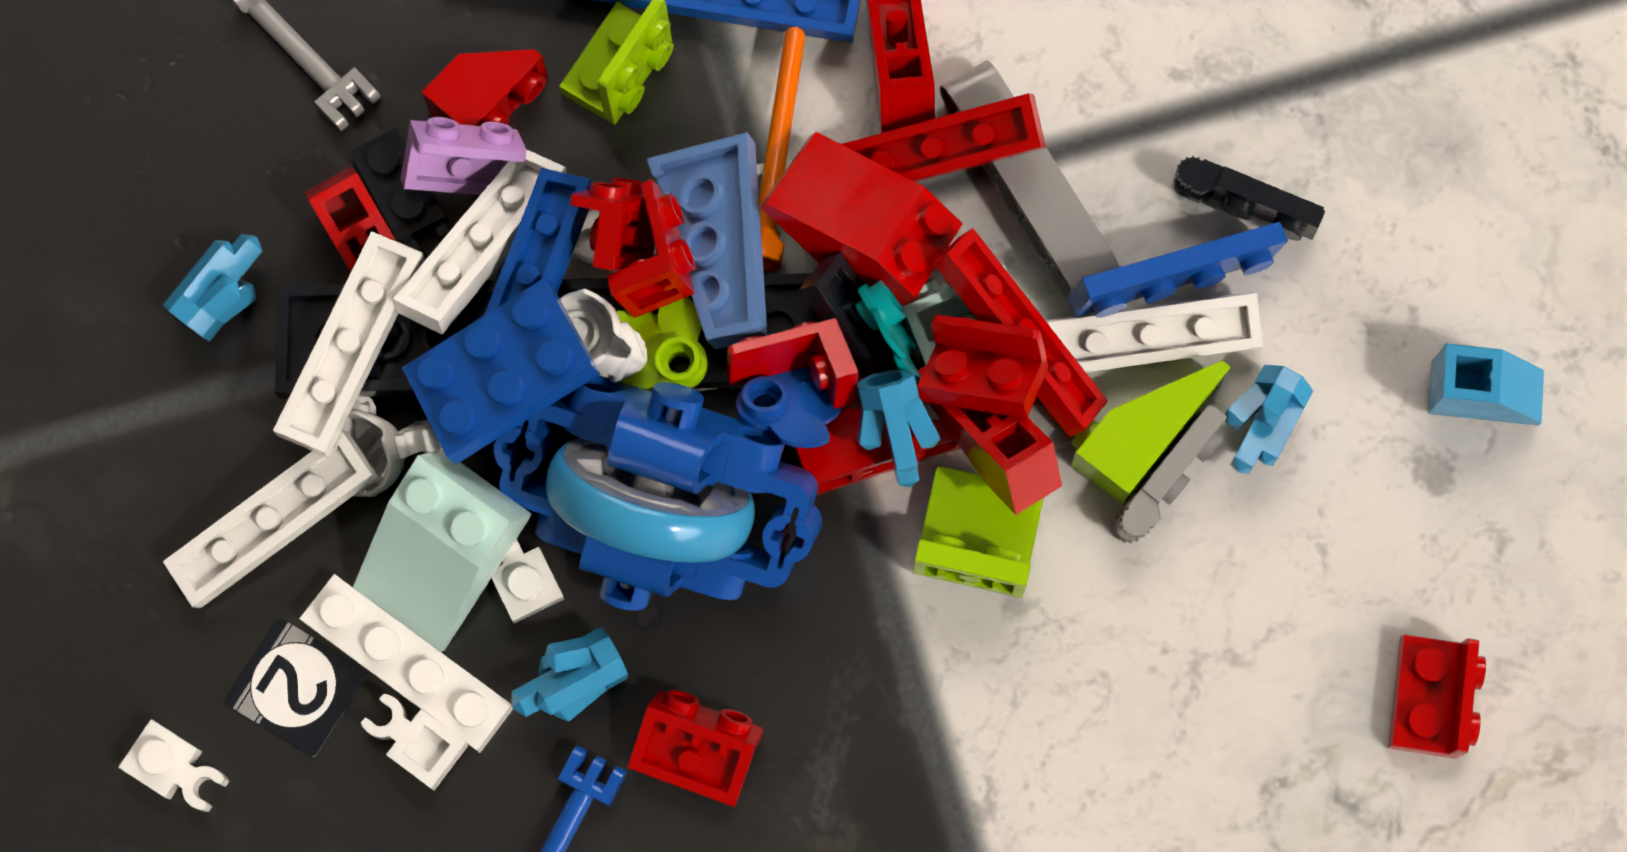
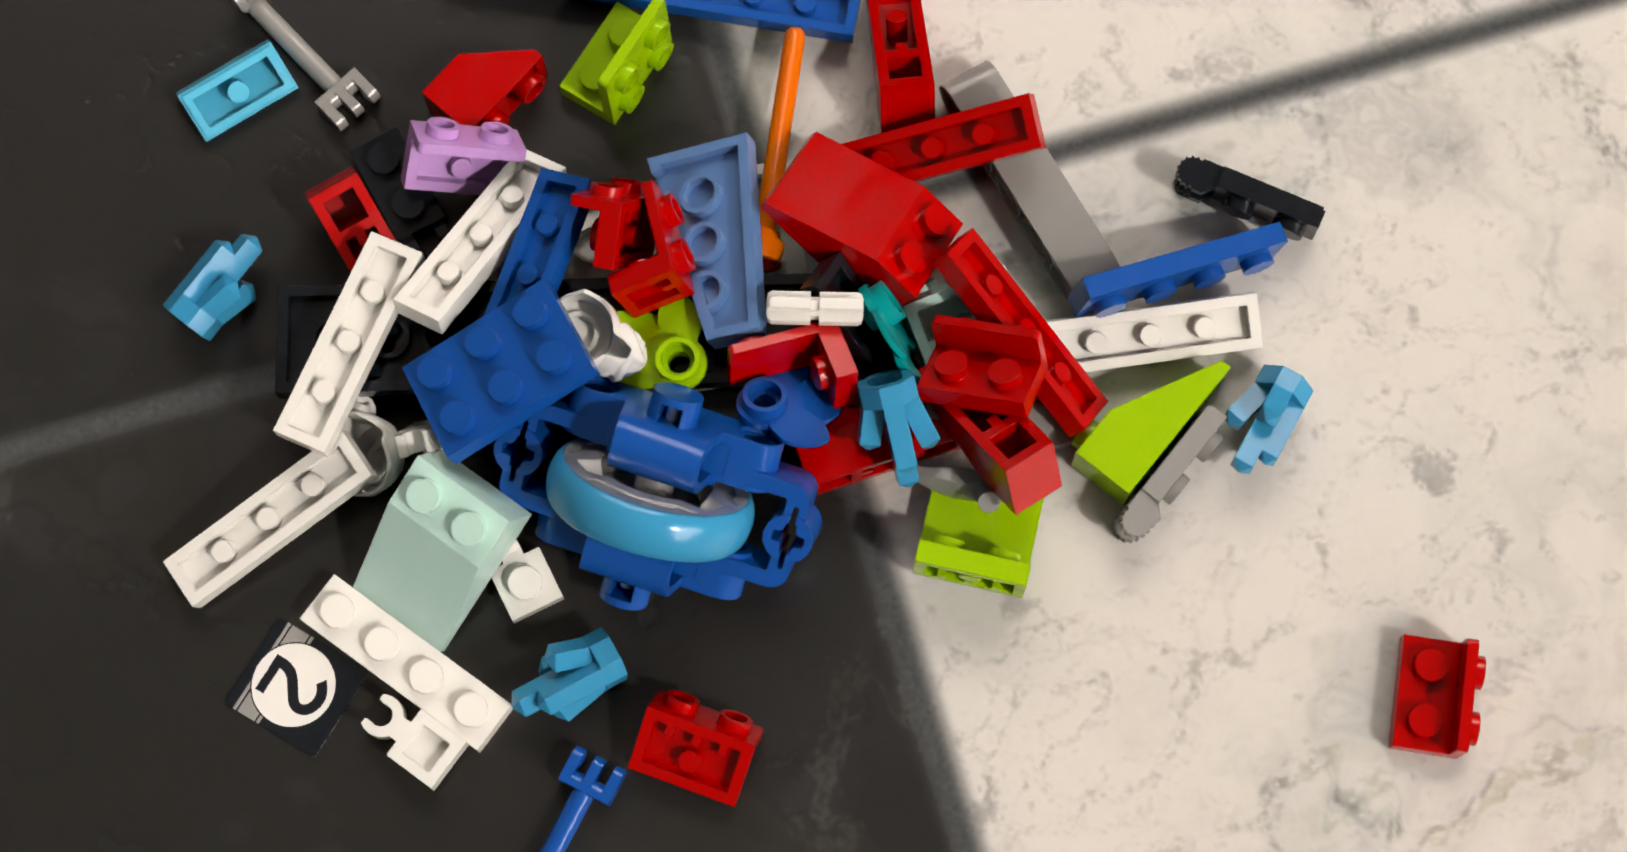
(167, 763): white plate -> none
(237, 90): none -> medium azure slope
(800, 308): none -> white piece
(959, 484): none -> light grey bar
(1485, 385): dark azure slope -> none

